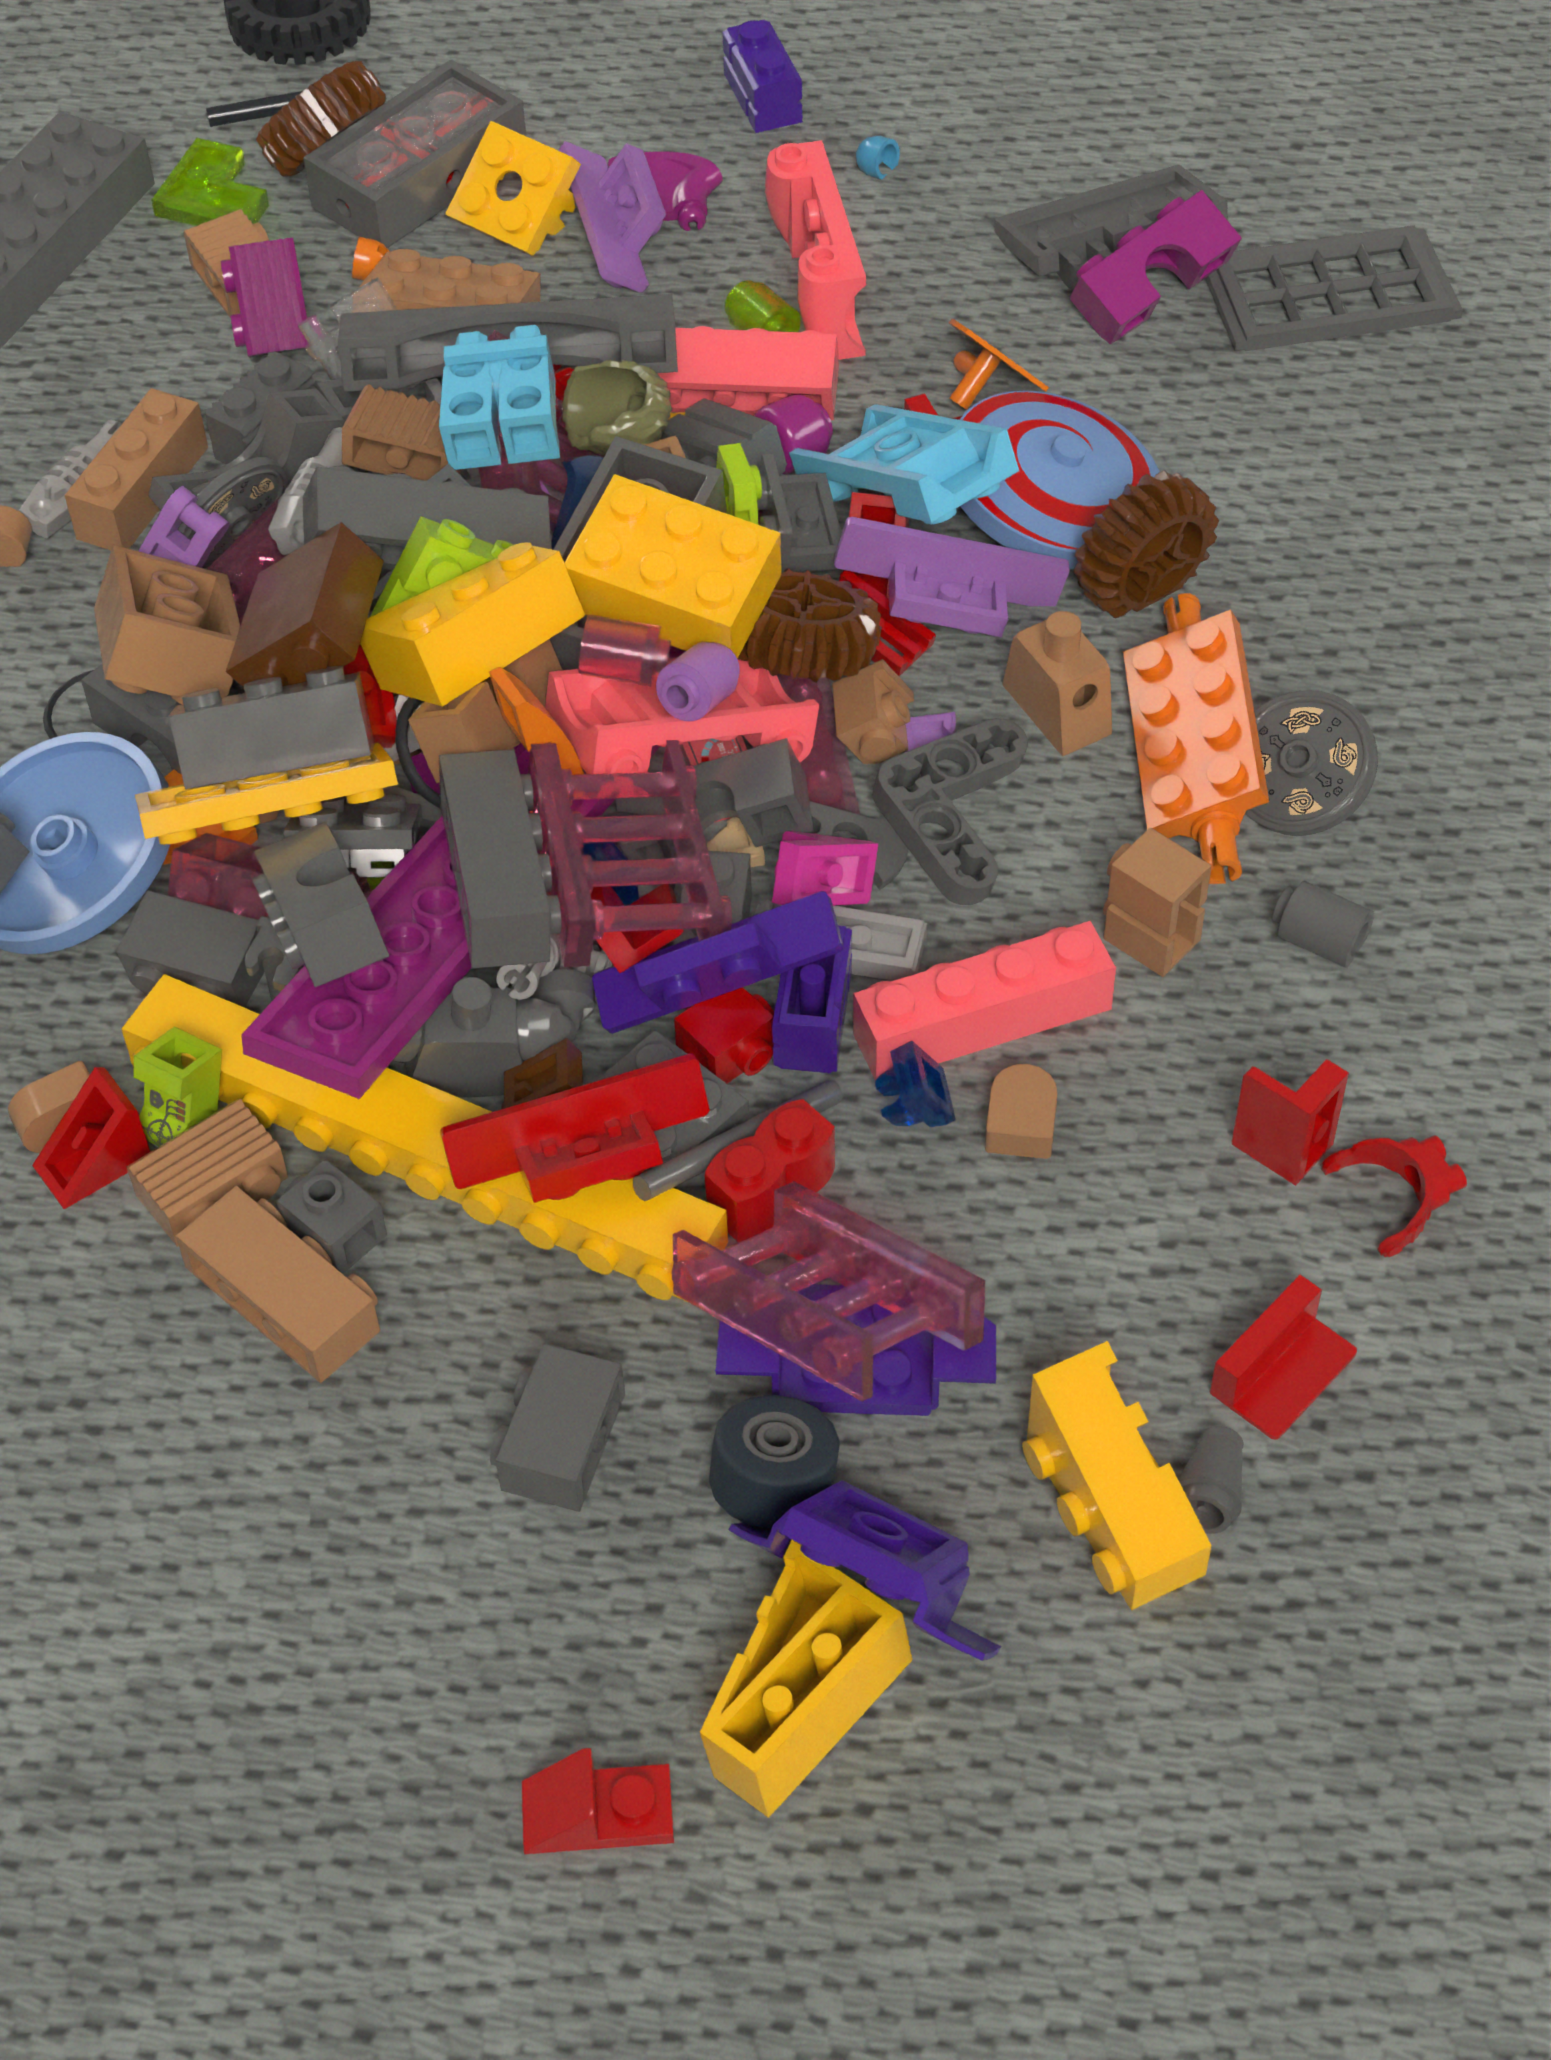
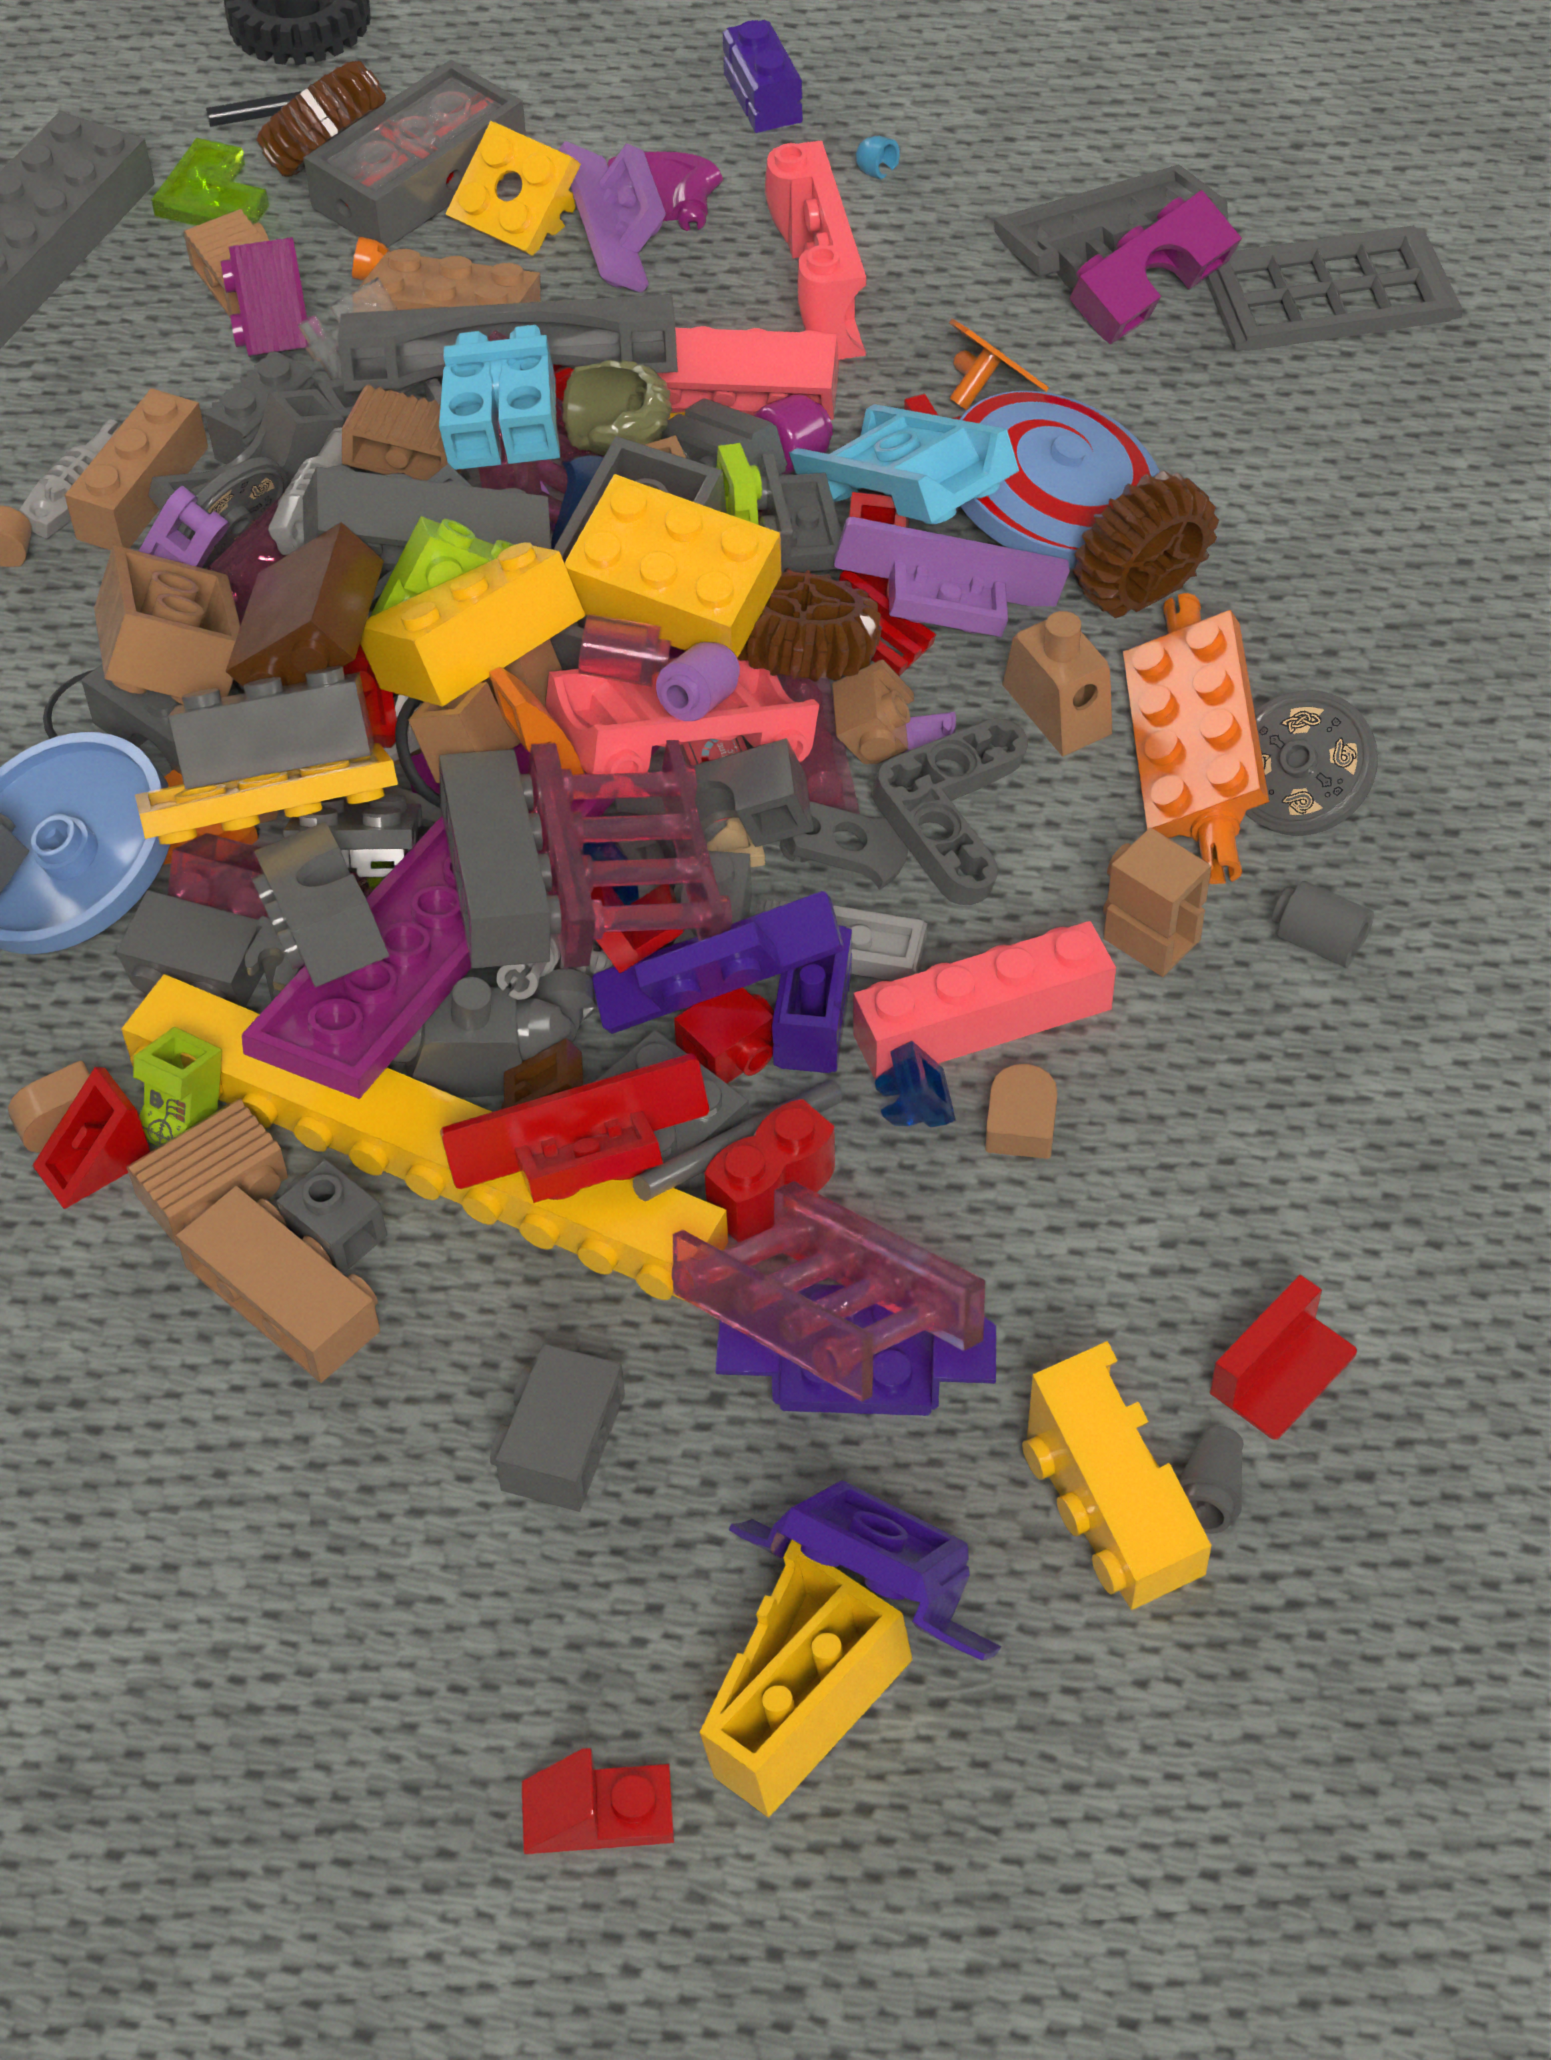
(758, 306): clear neon green brick -> none
(771, 1457): black wheel -> none
(826, 864): dark pink slope -> none
(1288, 1127): red panel -> none
(1419, 1164): red helmet -> none

